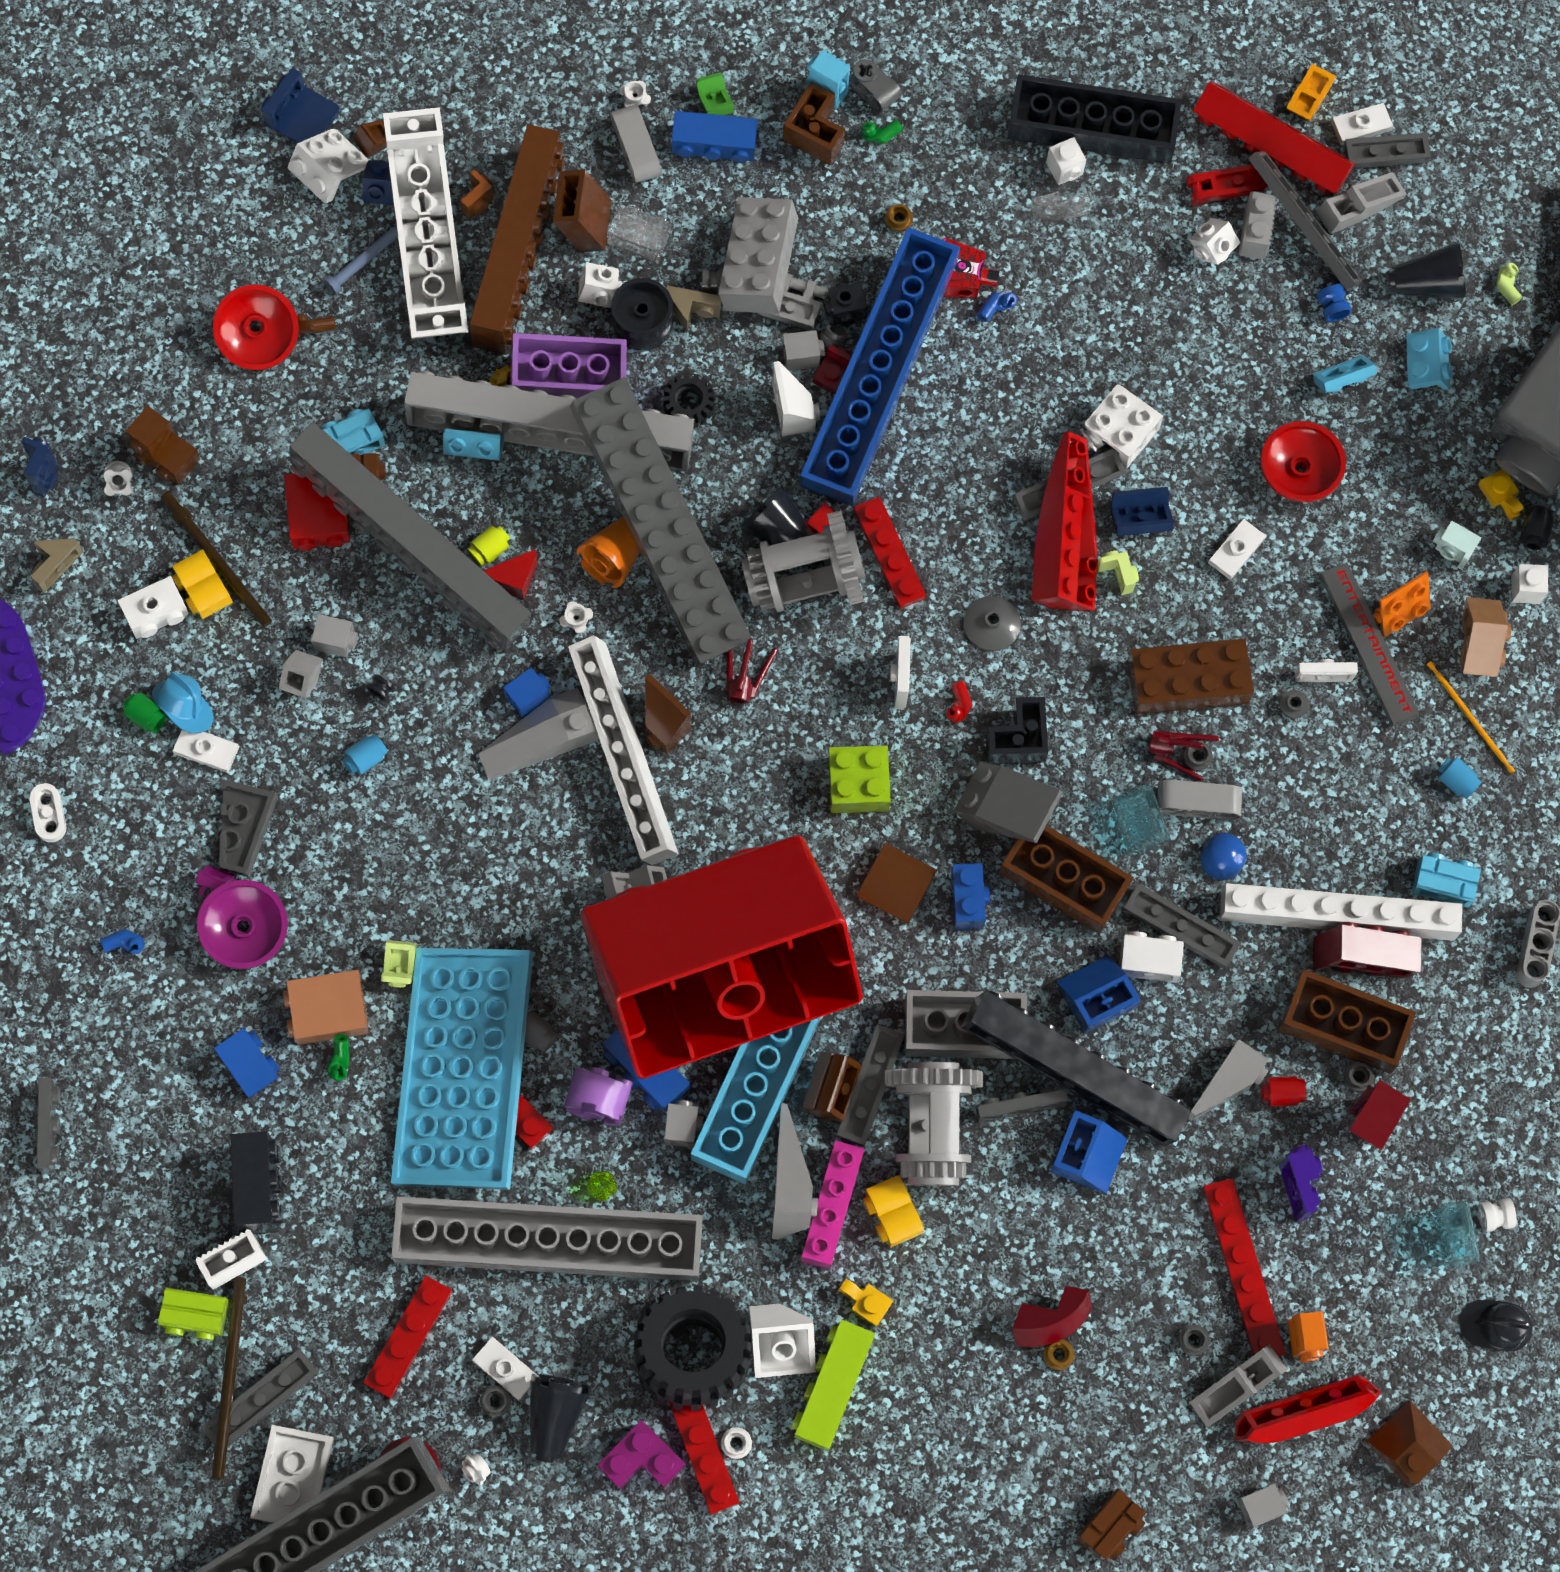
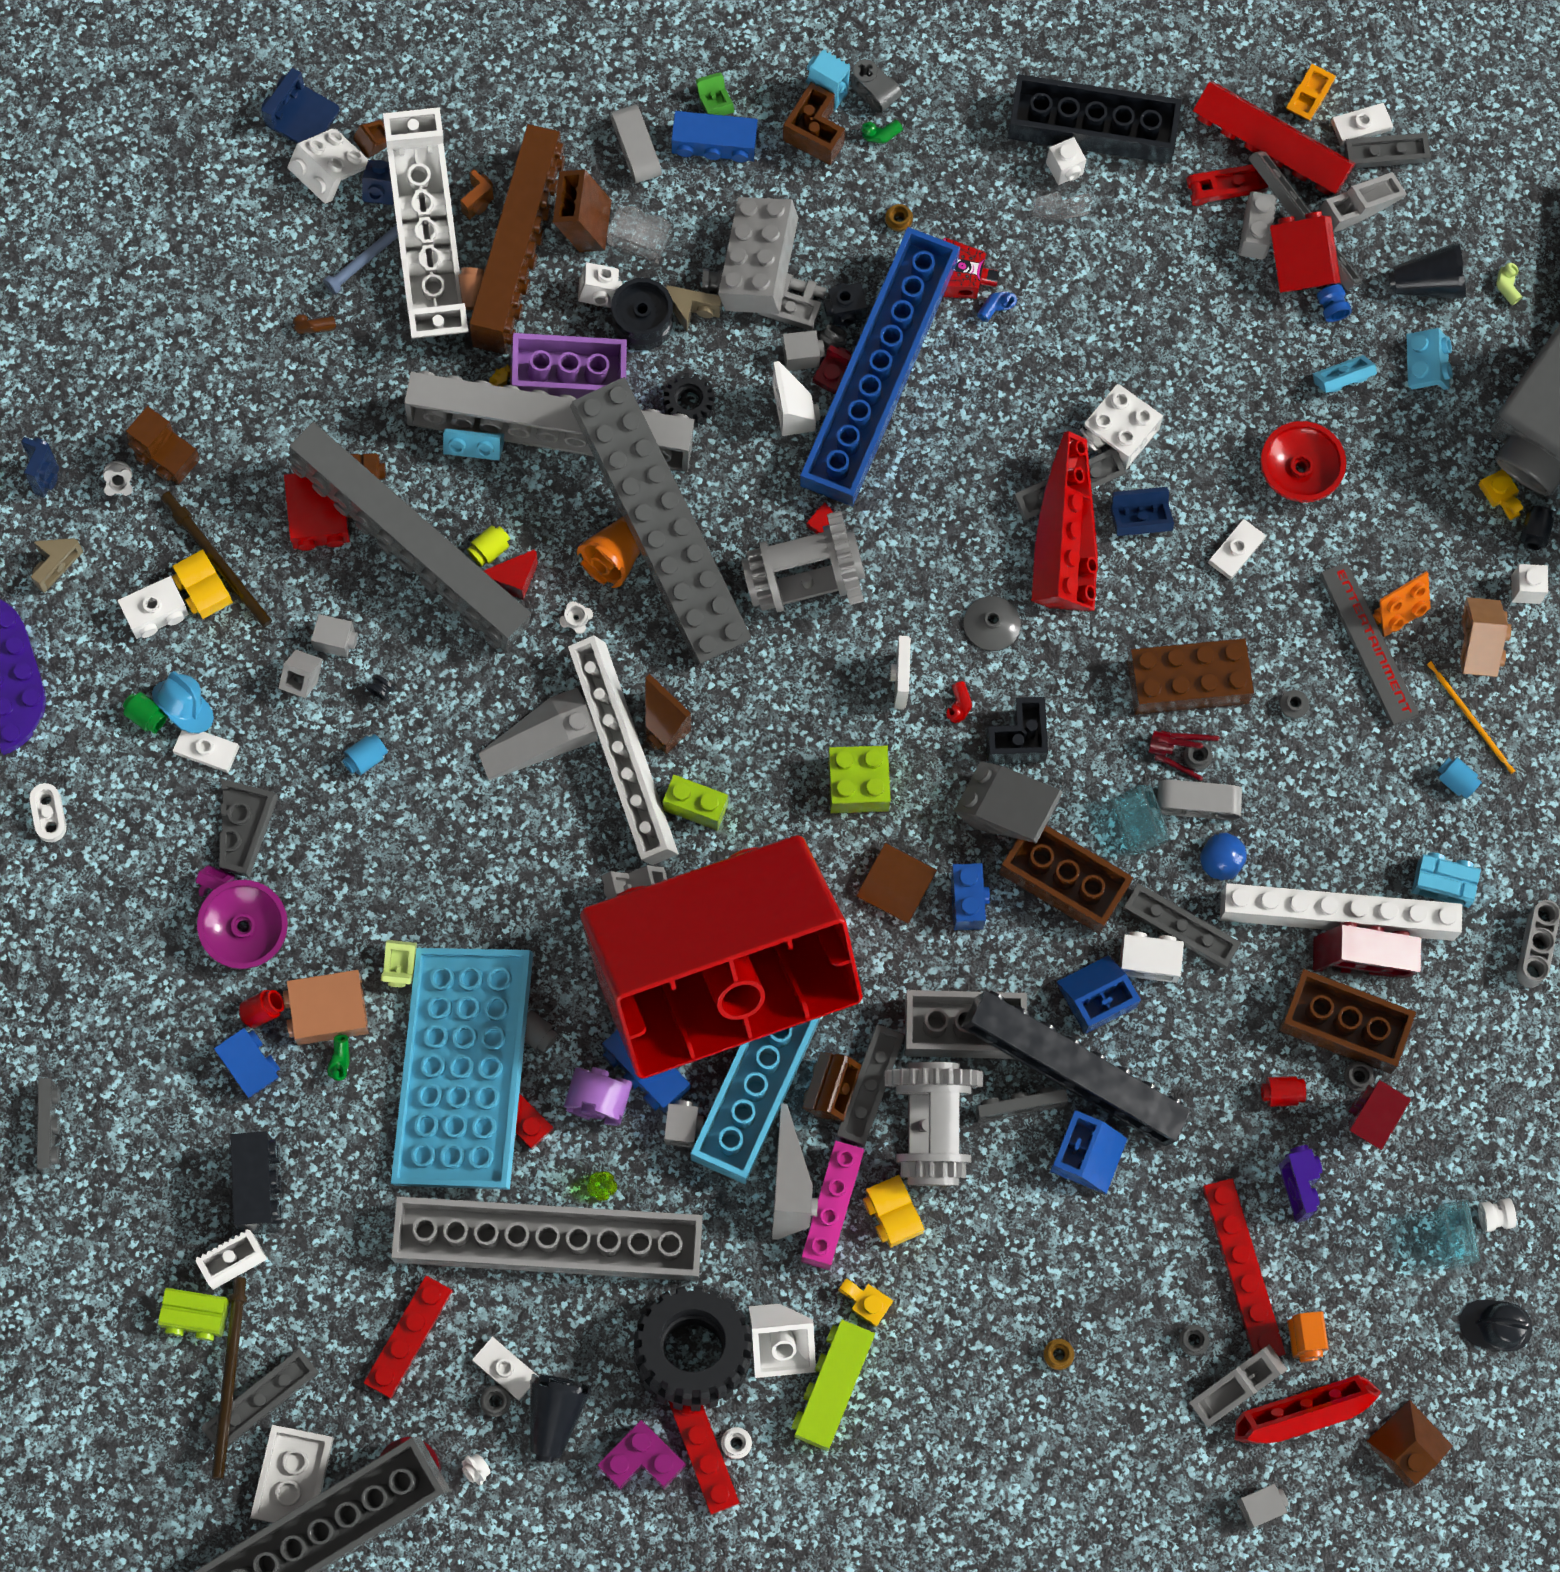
(125, 939): blue arm -> none
(255, 348): red dish -> none
(261, 1008): none -> red brick
(356, 433): medium azure brick -> none
(470, 283): none -> nougat cone
(527, 692): blue brick -> none
(635, 87): white plate -> none
(695, 802): none -> lime brick
(740, 688): dark red plant -> none
(777, 520): black cone -> none
(889, 552): red plate -> none
(1045, 1326): dark red brick -> none
(1111, 1525): reddish brown brick -> none
(1125, 573): yellowish green bracket -> none
(1214, 241): white brick -> none
(1235, 1076): light grey slope -> none
(1305, 252): none -> red brick
(1326, 671): white plate -> none
(1456, 543): light aqua brick -> none

